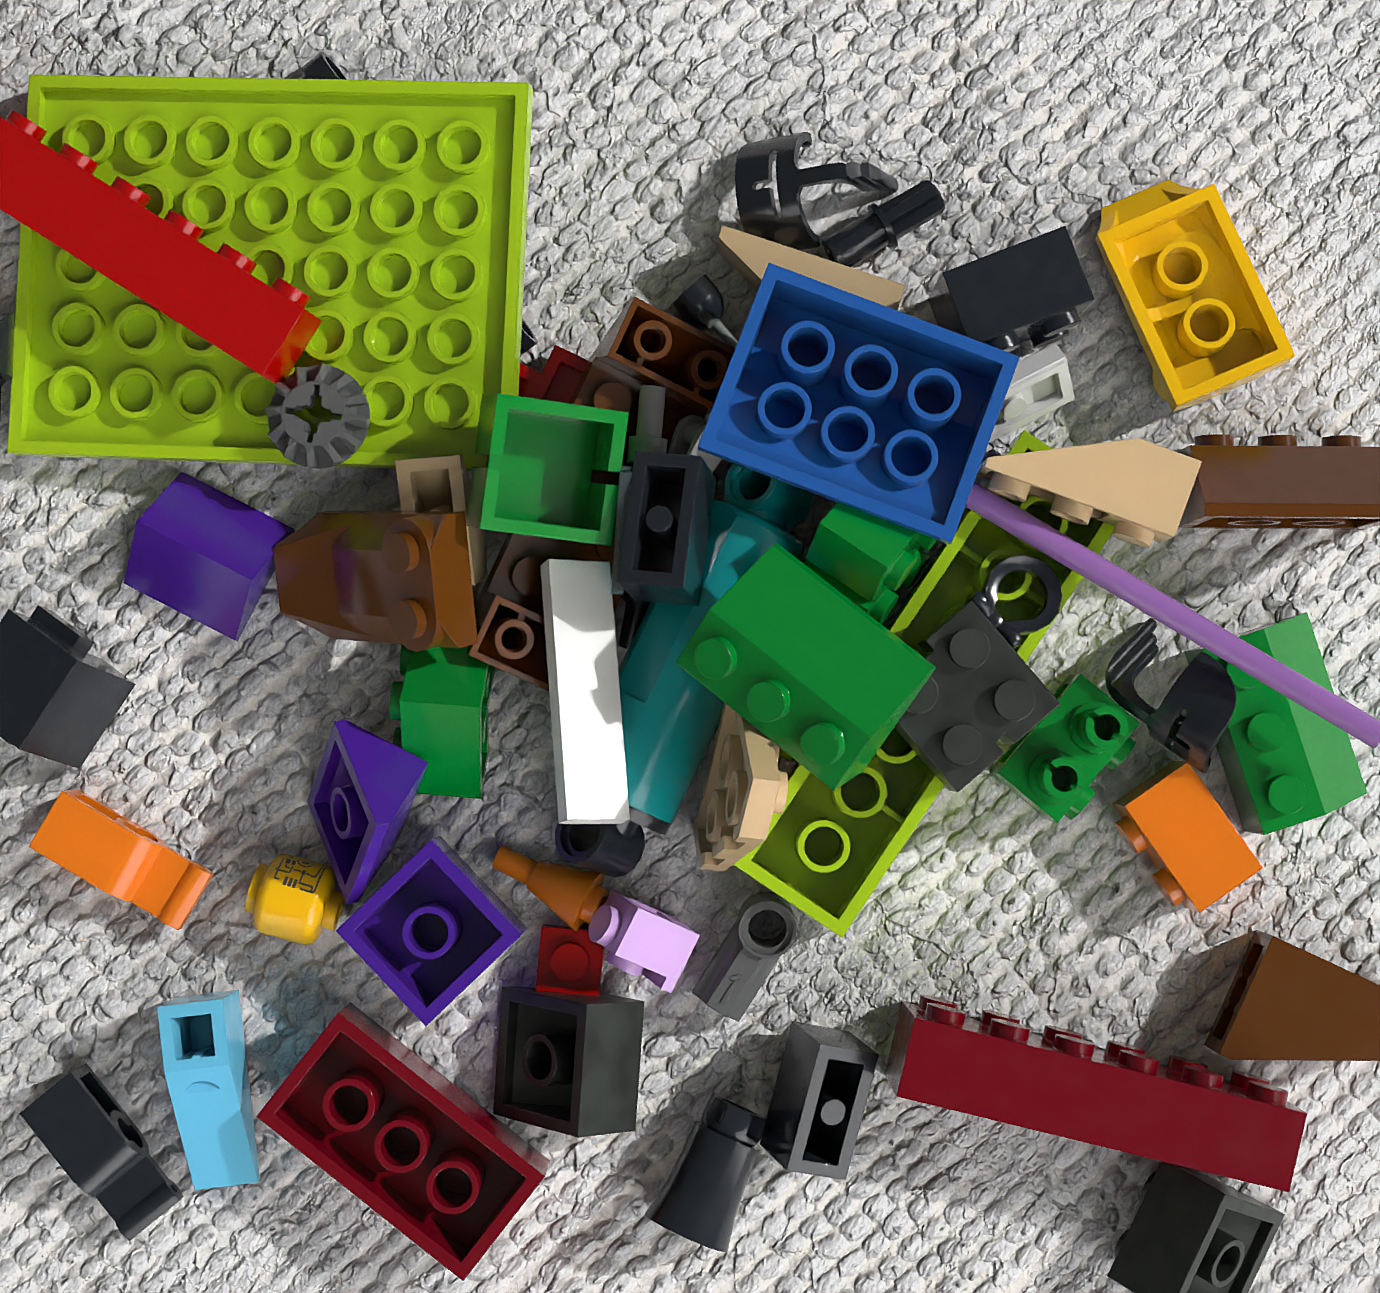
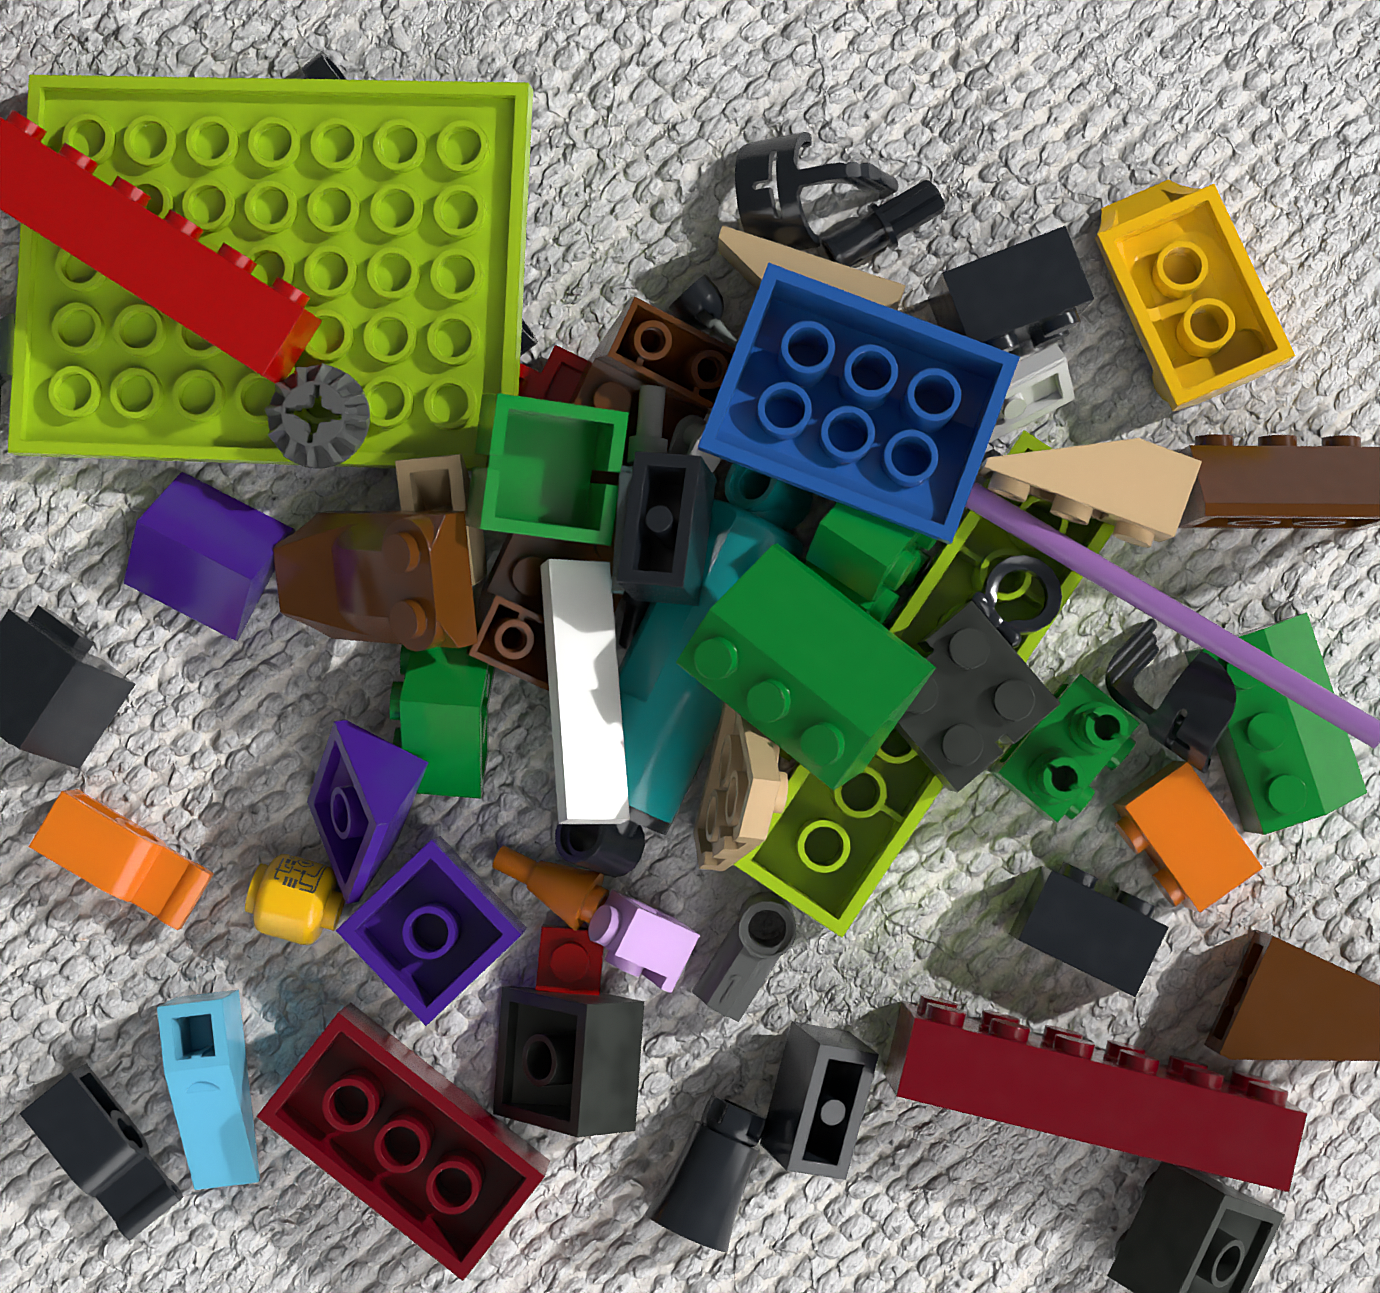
(1089, 929): none -> black brick

